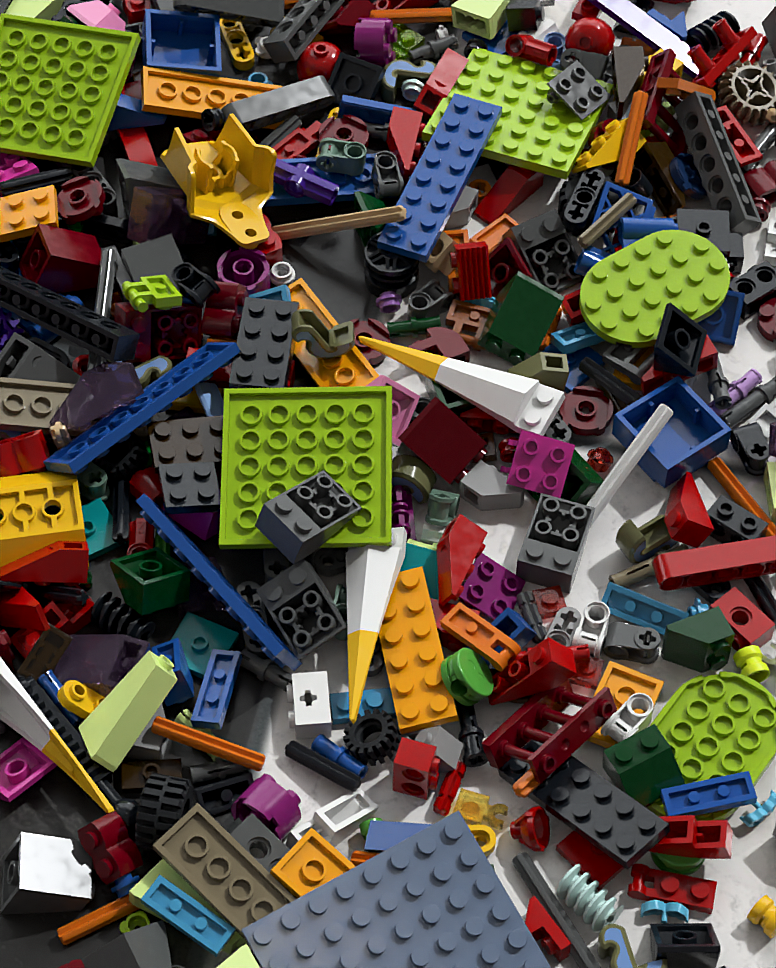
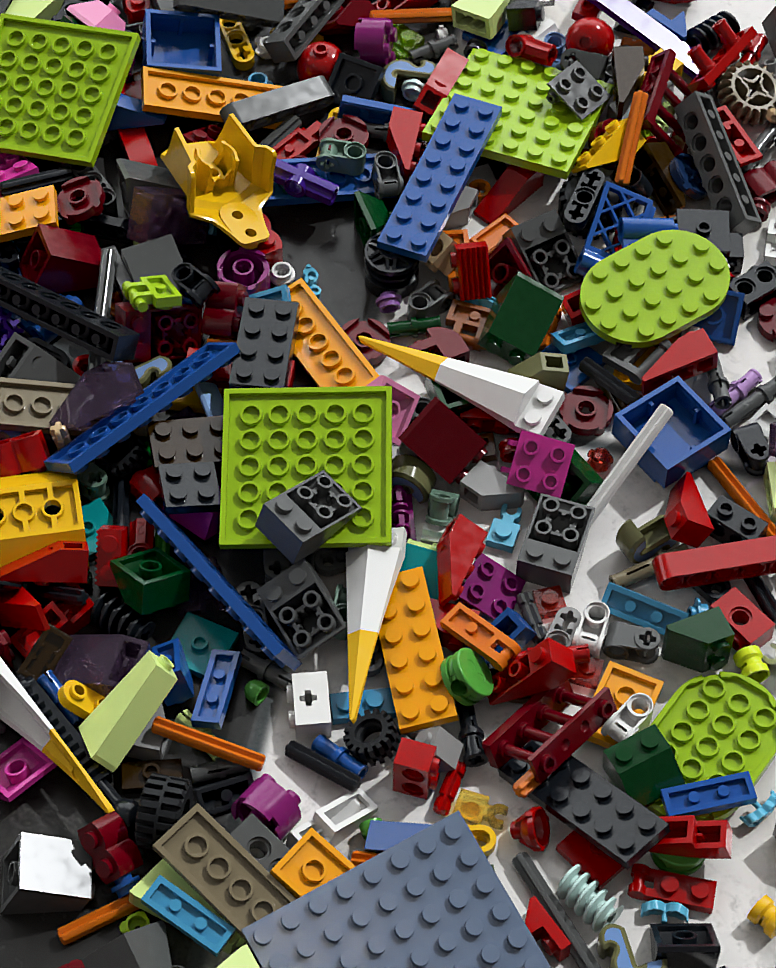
(111, 545): none -> red brick
(213, 119): black bush -> none
(256, 691): none -> bright green hinge
(310, 277): none -> medium azure piece
(320, 340): olive animal -> none
(341, 222): tan axle -> none
(504, 531): none -> medium azure plate
(606, 220): dark tan axle -> none
(678, 343): black slope -> none
(682, 88): orange plate -> none

